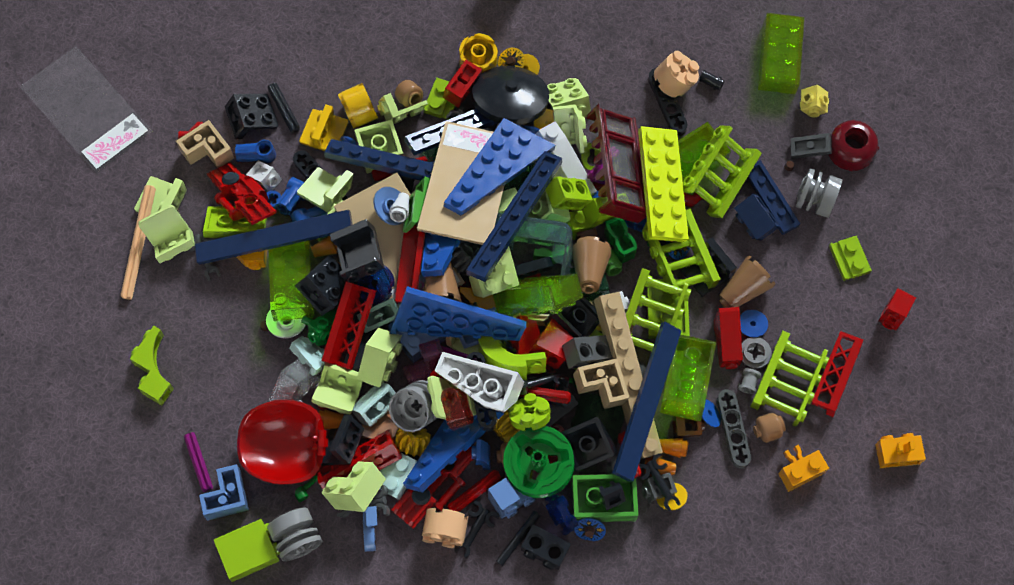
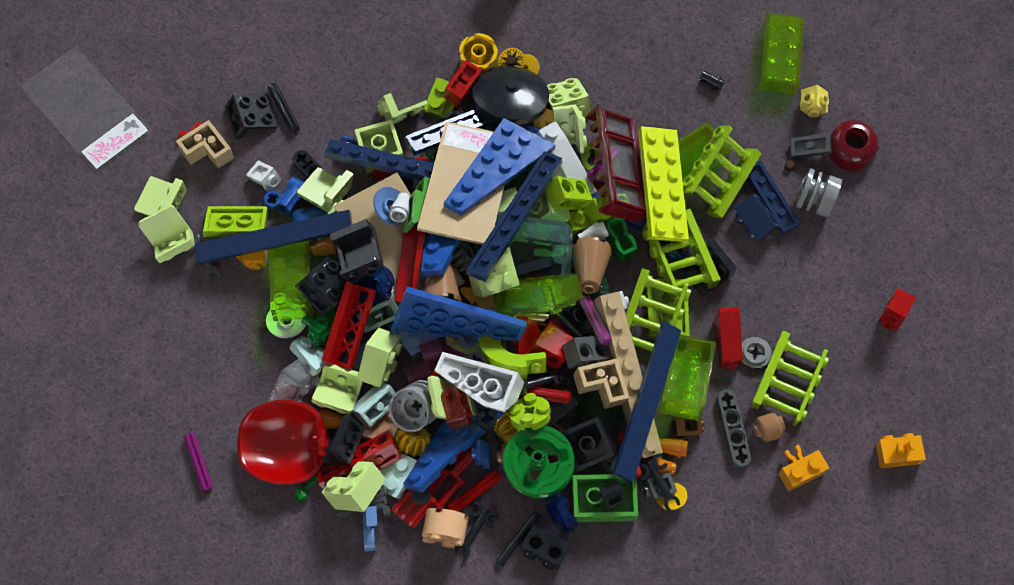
(137, 244): light nougat axle -> none
(145, 358): lime arch -> none
(230, 497): medium blue brick -> none
(246, 193): red piece -> none
(247, 550): lime brick -> none
(254, 151): blue piece -> none
(293, 532): light grey wheel -> none
(323, 127): yellow bracket -> none
(357, 106): yellow brick -> none
(408, 93): medium nougat head -> none
(507, 499): medium blue brick -> none
(590, 529): piece -> none
(595, 320): none -> magenta axle
(596, 230): none -> white cone
(614, 265): bright green cone -> none
(666, 102): black beam -> none
(676, 74): light nougat brick -> none
(691, 200): red arm -> none
(711, 414): blue piece -> none
(746, 284): medium nougat cone -> none
(749, 381): light grey bush -> none
(753, 323): blue piece -> none
(843, 378): red fence -> none
(850, 258): lime plate -> none

